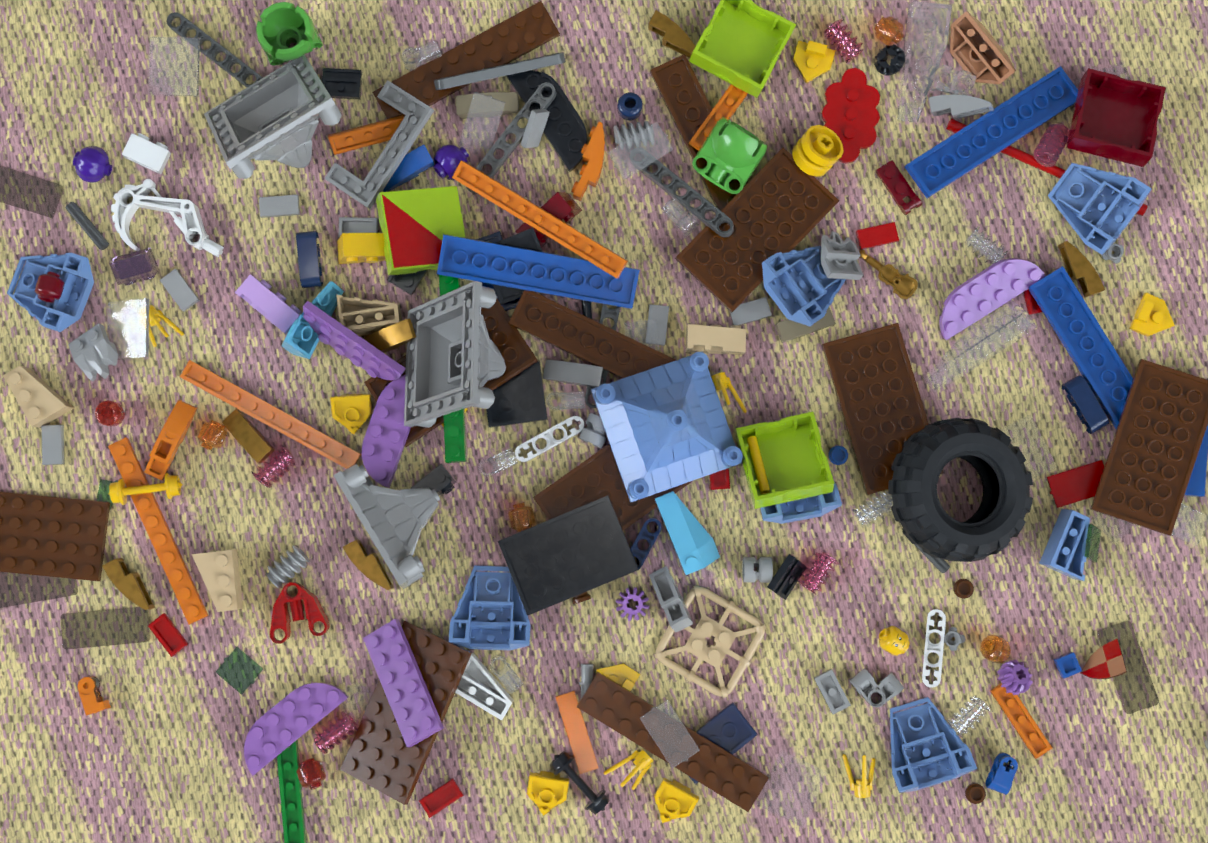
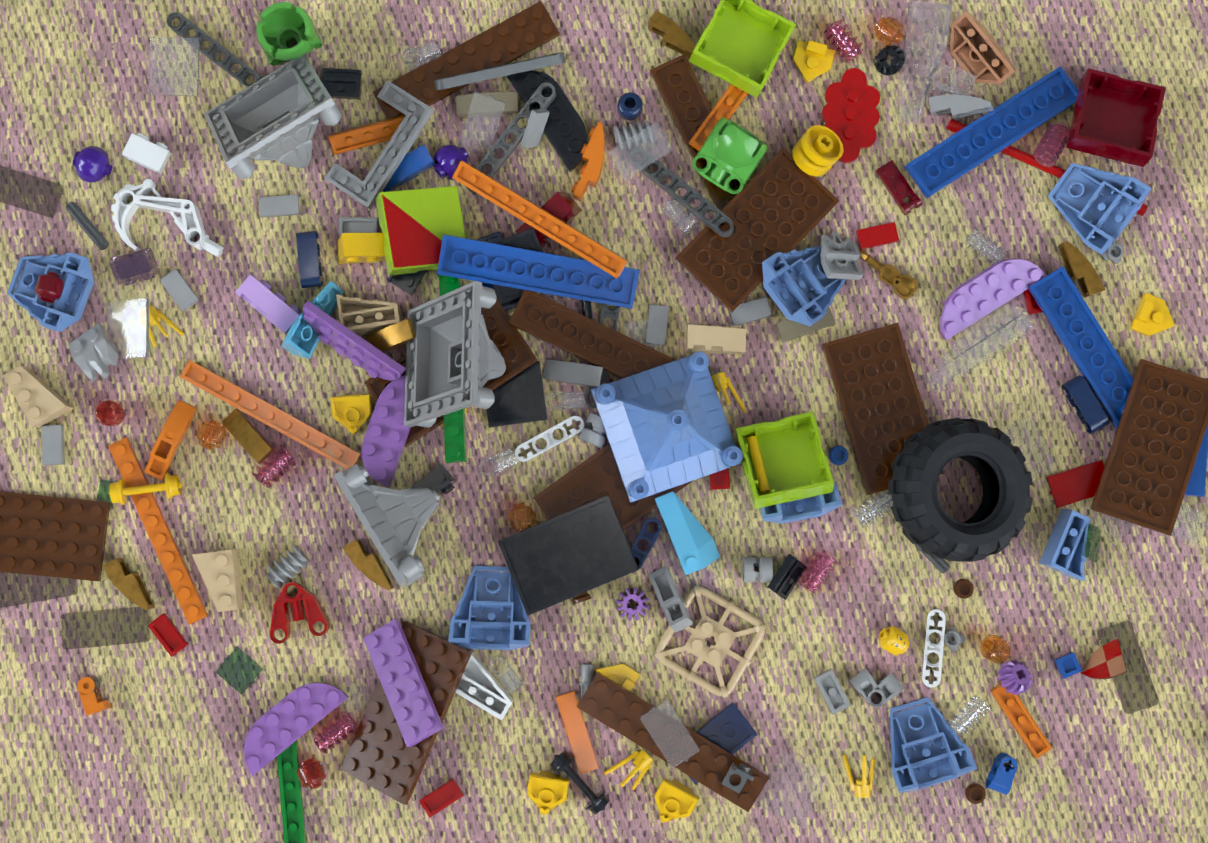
(743, 771): none -> dark grey bracket

